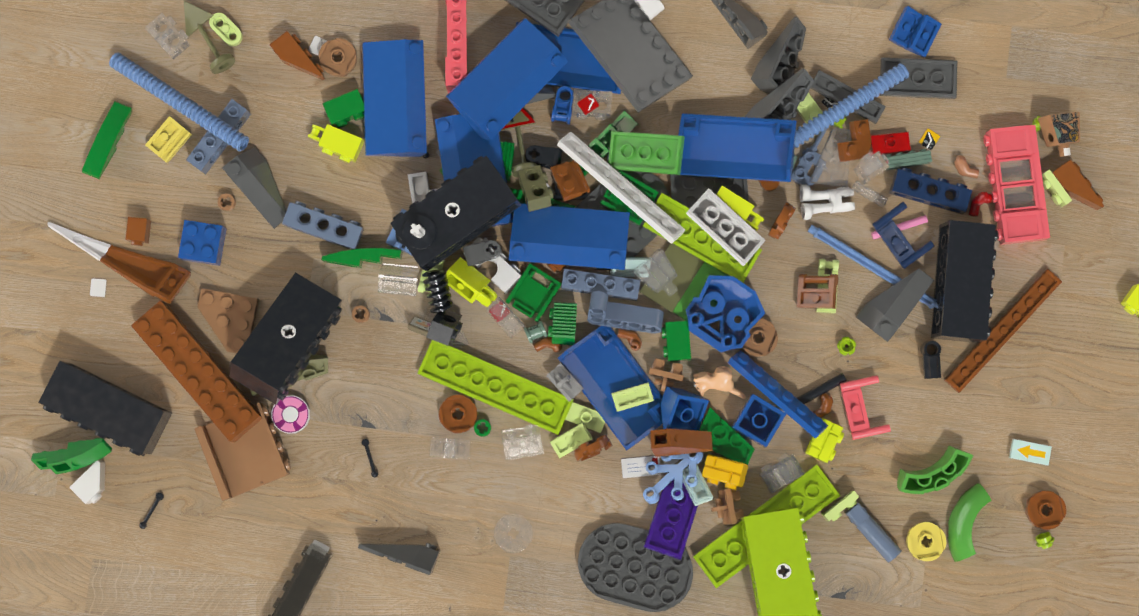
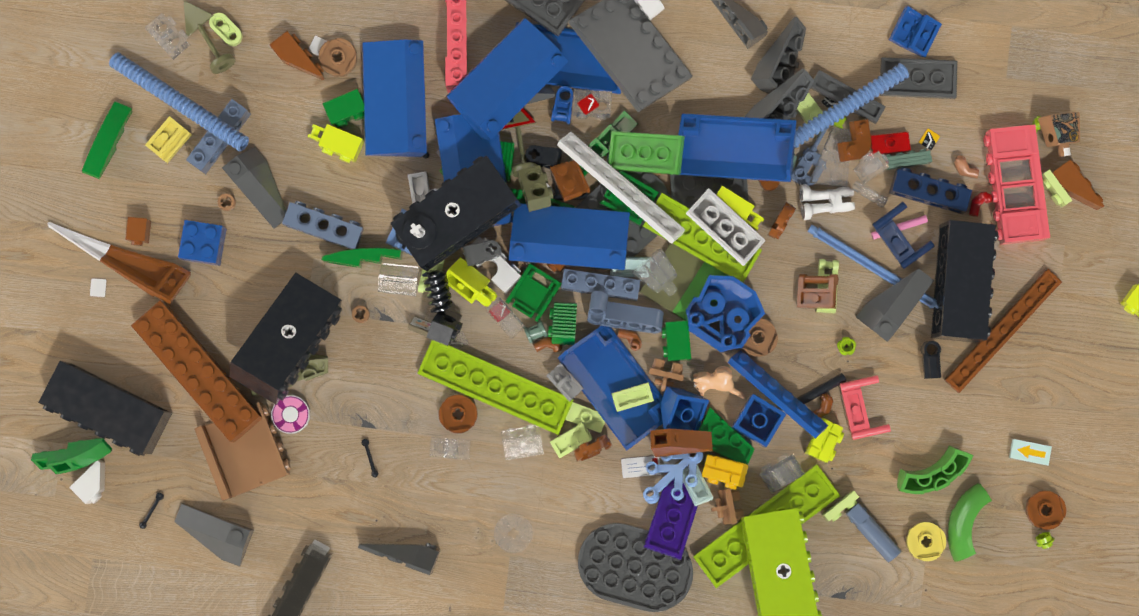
(217, 534): none -> dark grey wedge
(228, 316): medium nougat plate -> none
(477, 431): green bush -> none

